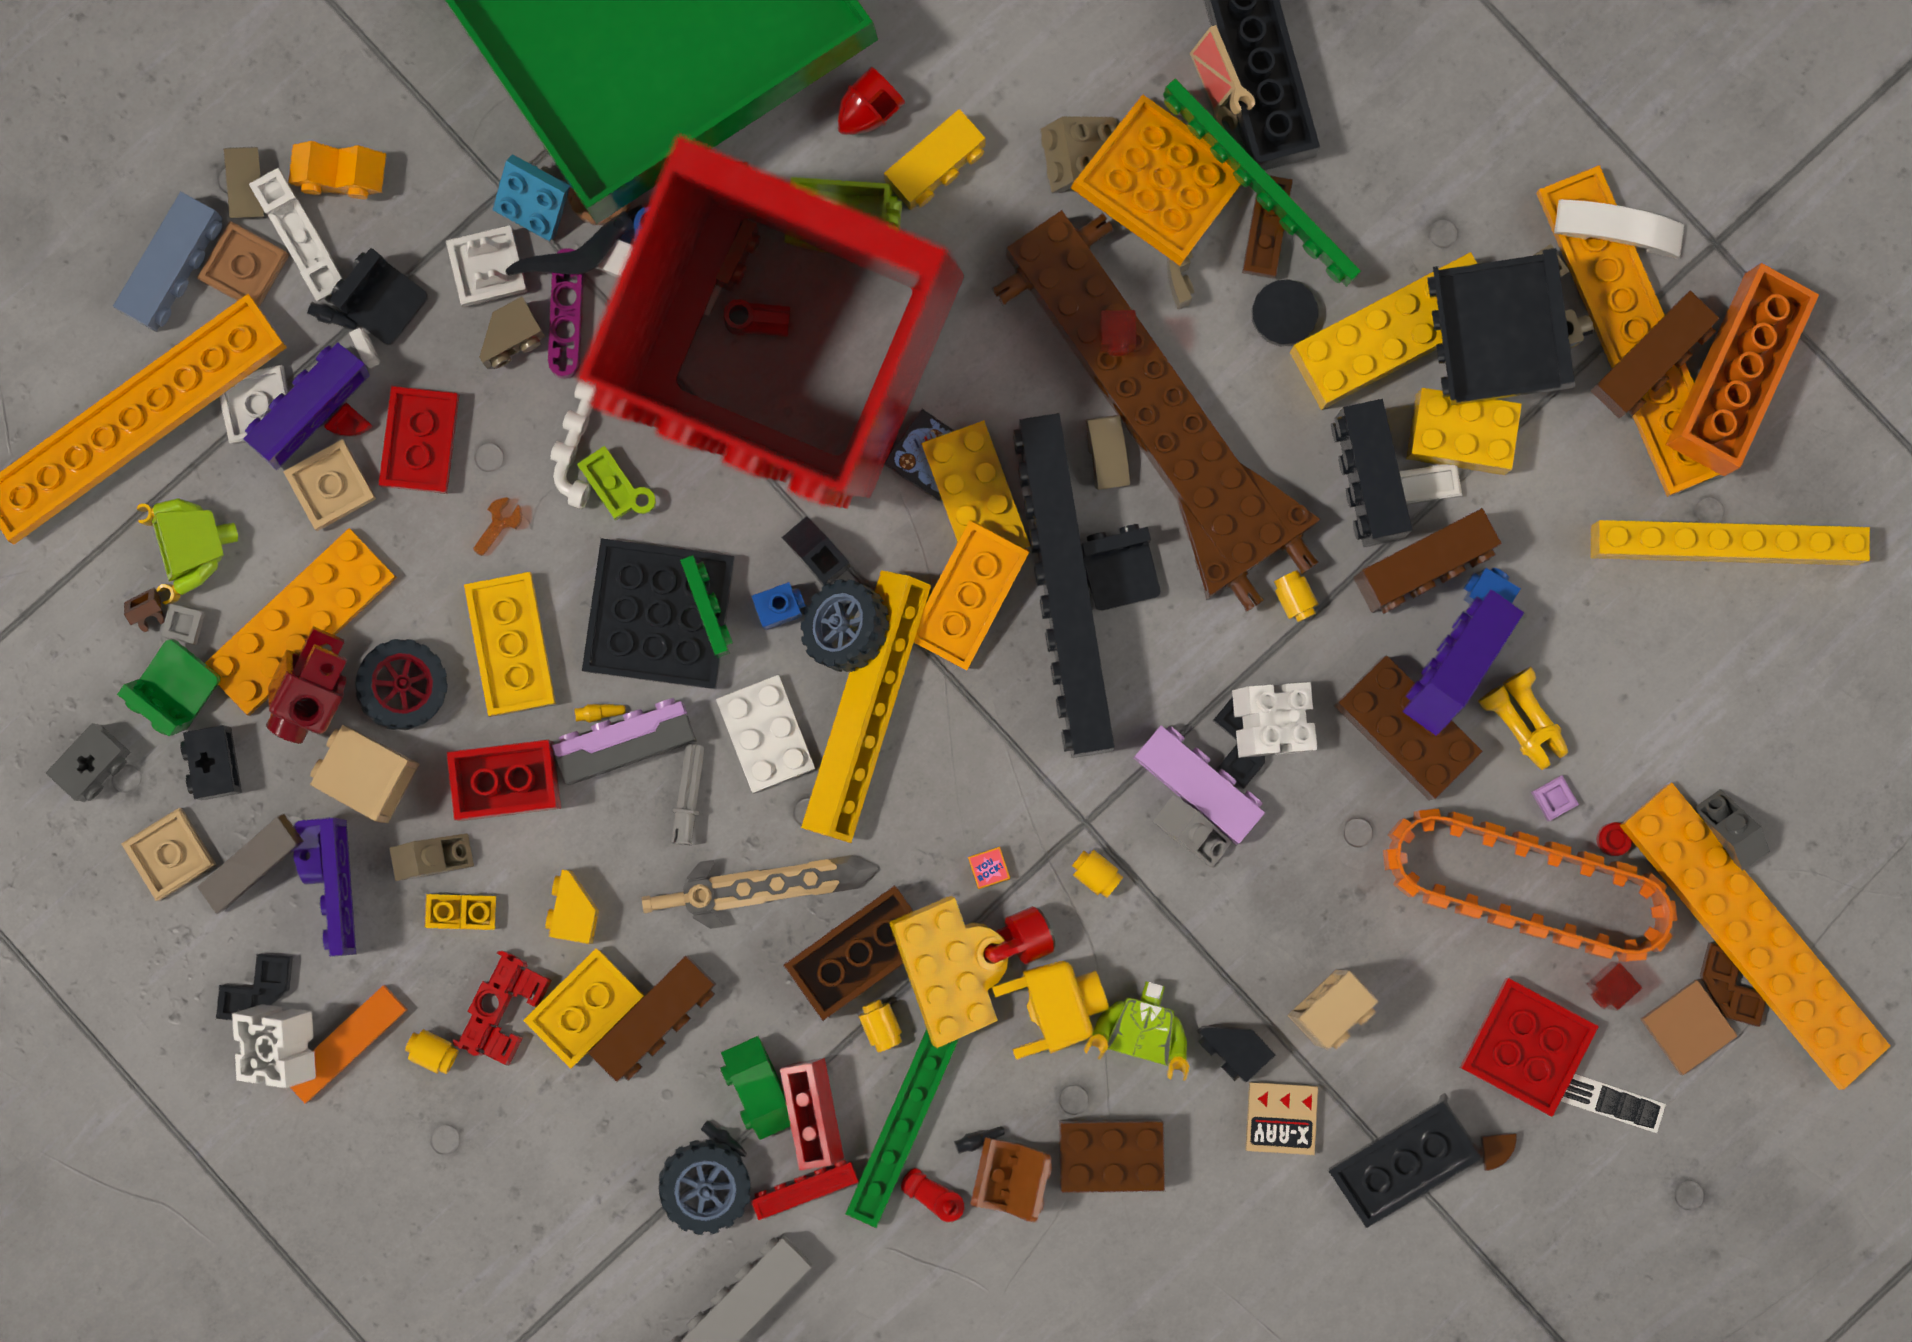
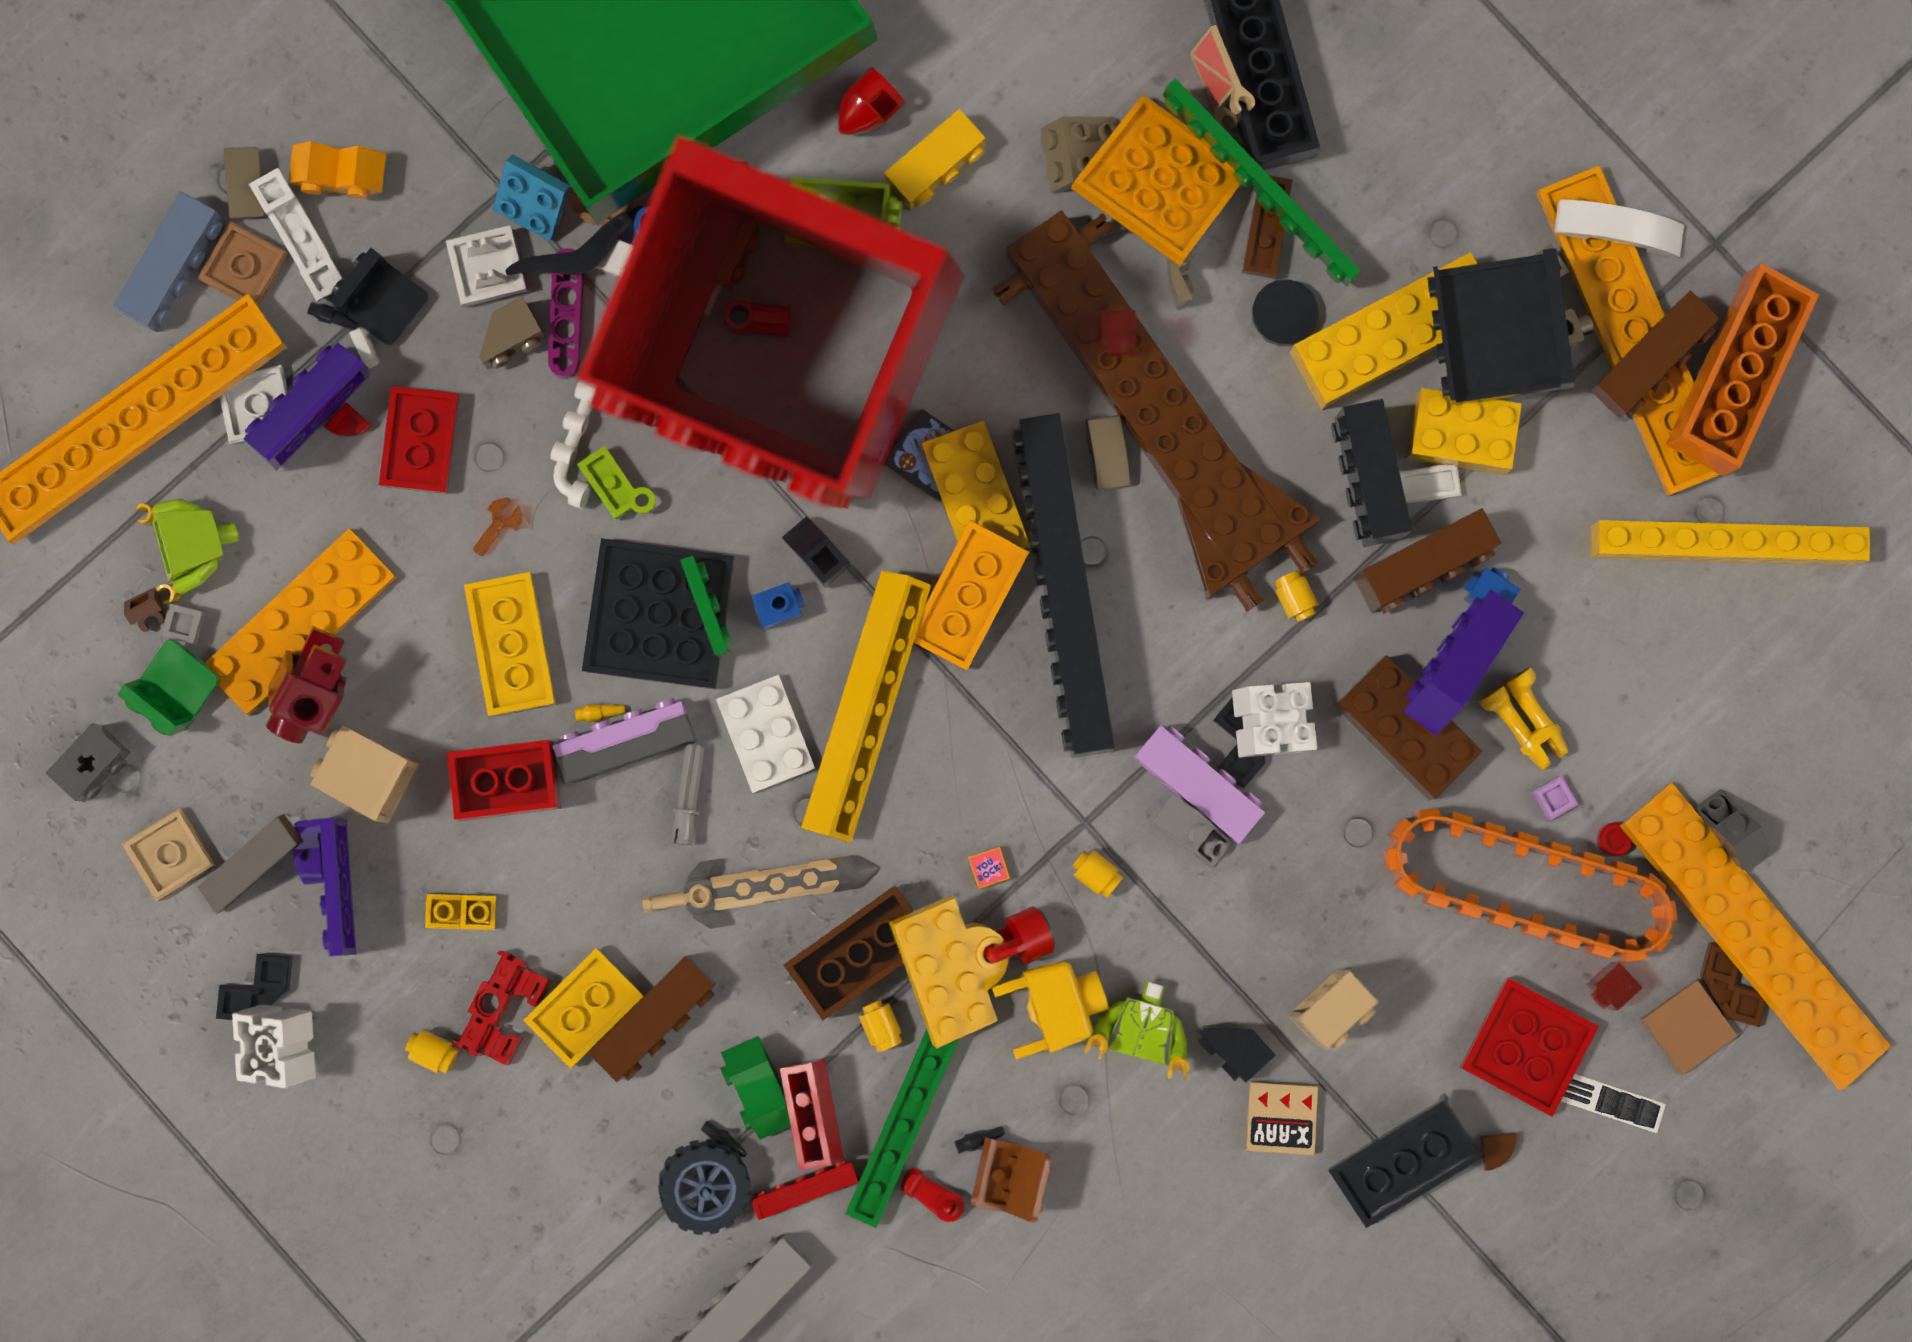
(223, 776): black brick -> none
(329, 485): tan plate -> none
(351, 1040): orange tile -> none
(410, 652): black wheel -> none
(431, 856): dark tan slope -> none
(574, 910): yellow slope -> none
(828, 612): black wheel -> none
(1111, 1155): reddish brown brick -> none
(1120, 567): black bracket -> none

